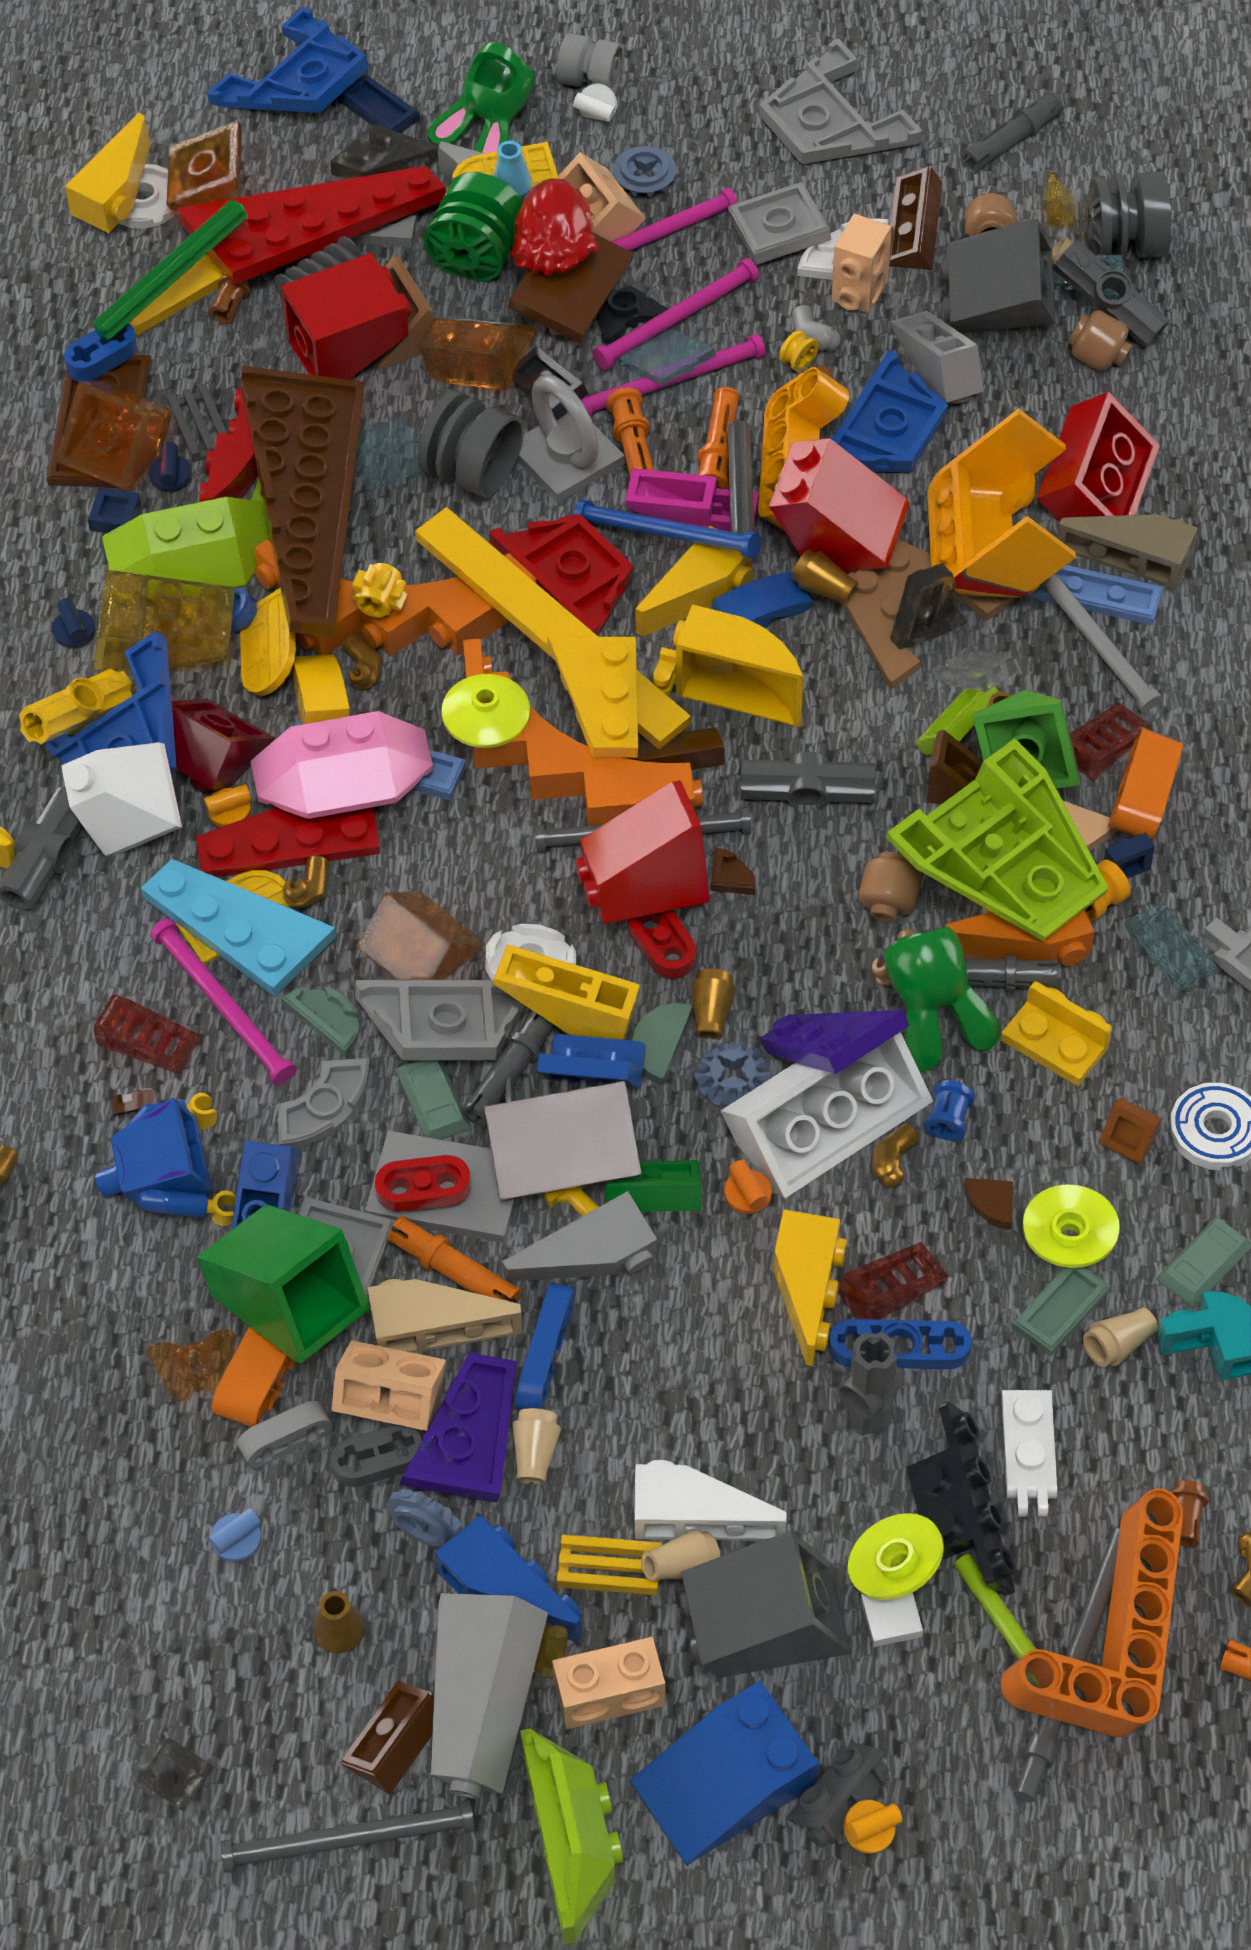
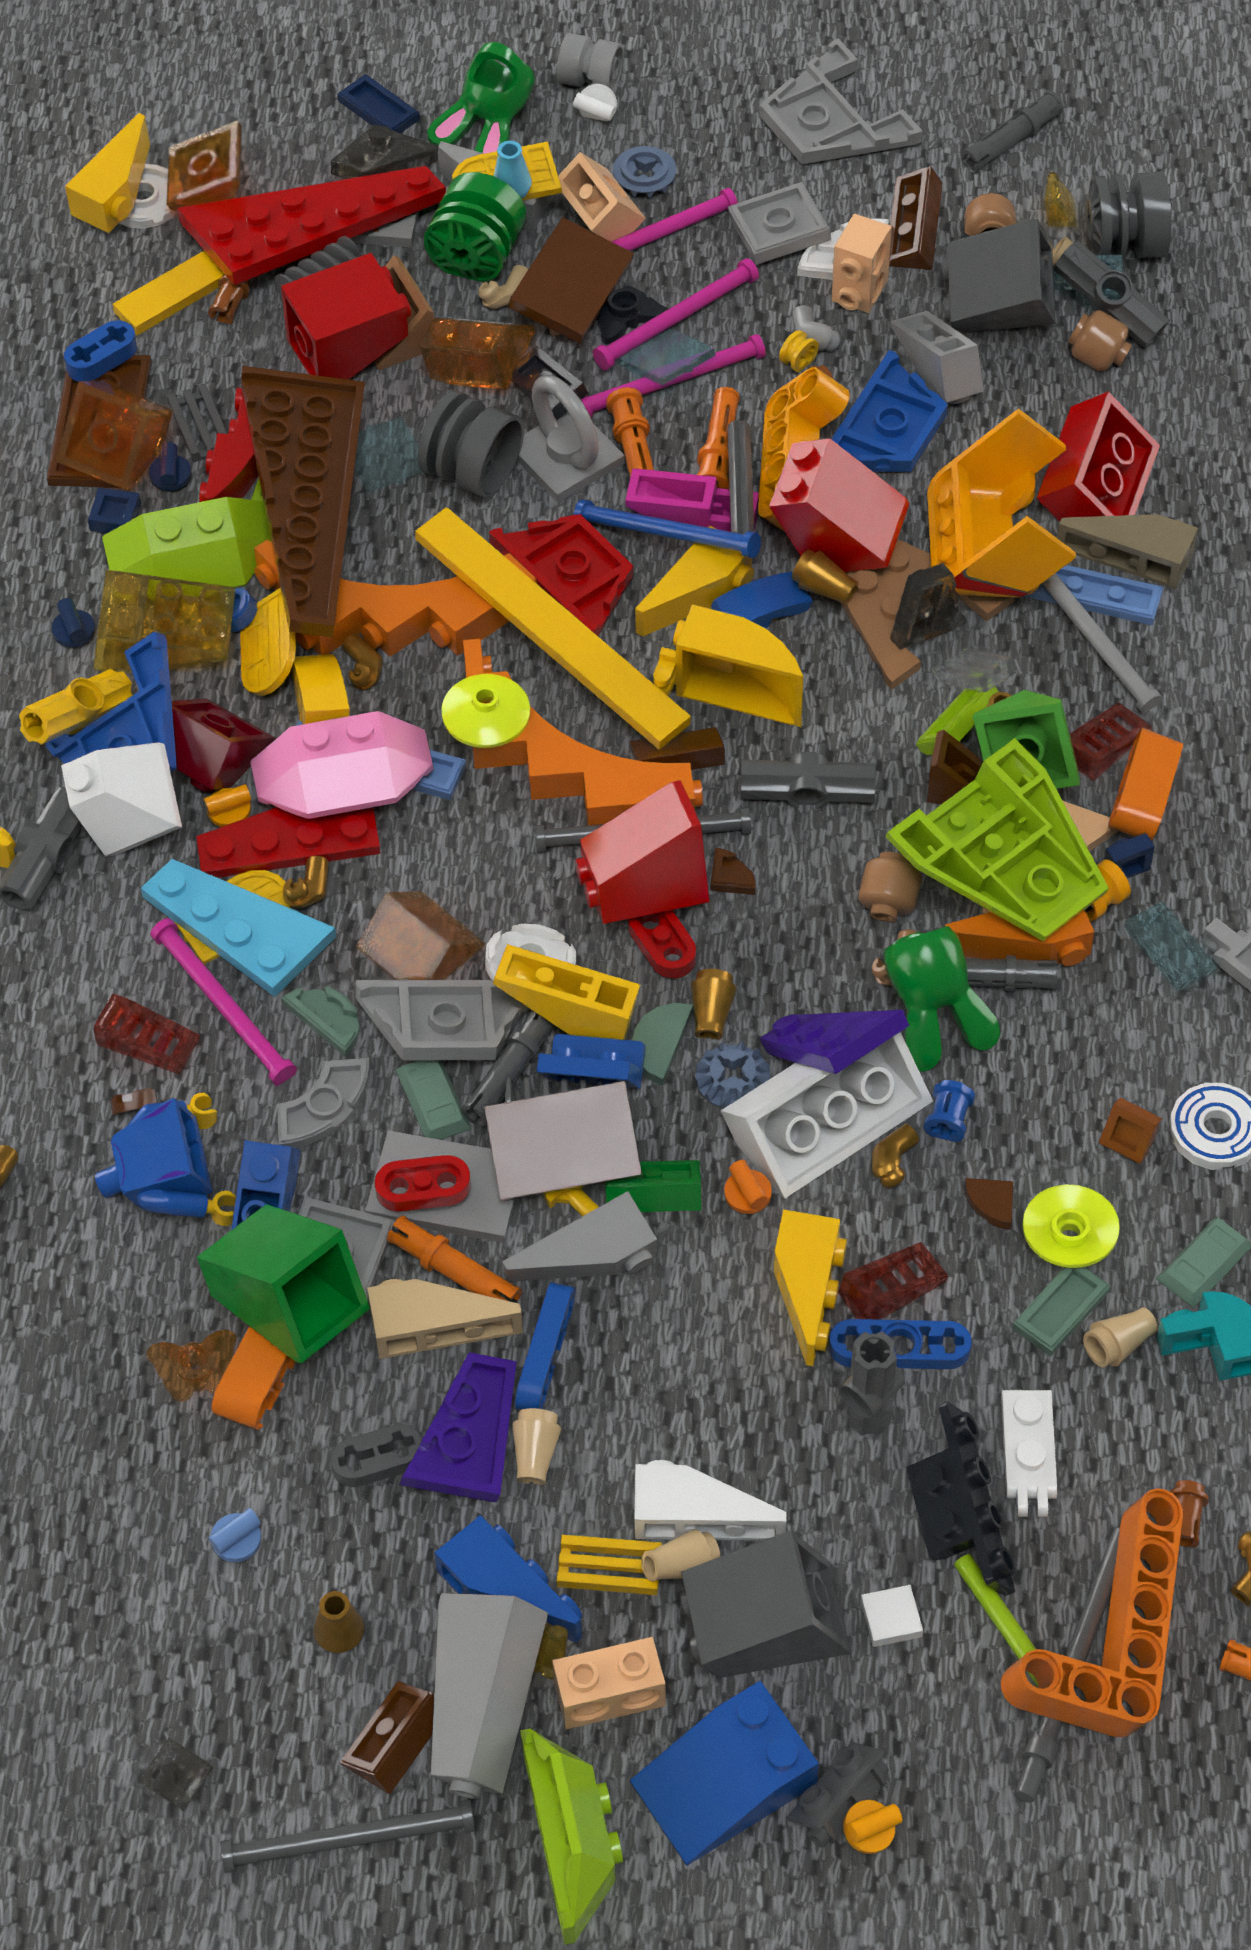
(169, 269): green axle -> none
(284, 1433): light grey beam -> none
(303, 80): blue wing -> none
(379, 590): yellow gear -> none
(388, 1385): light nougat brick -> none
(422, 1517): sand blue gear -> none
(499, 296): none -> tan arm
(553, 228): red piece -> none
(603, 690): yellow wing -> none
(895, 1556): neon yellow dish -> none
(1058, 1033): yellow bracket -> none

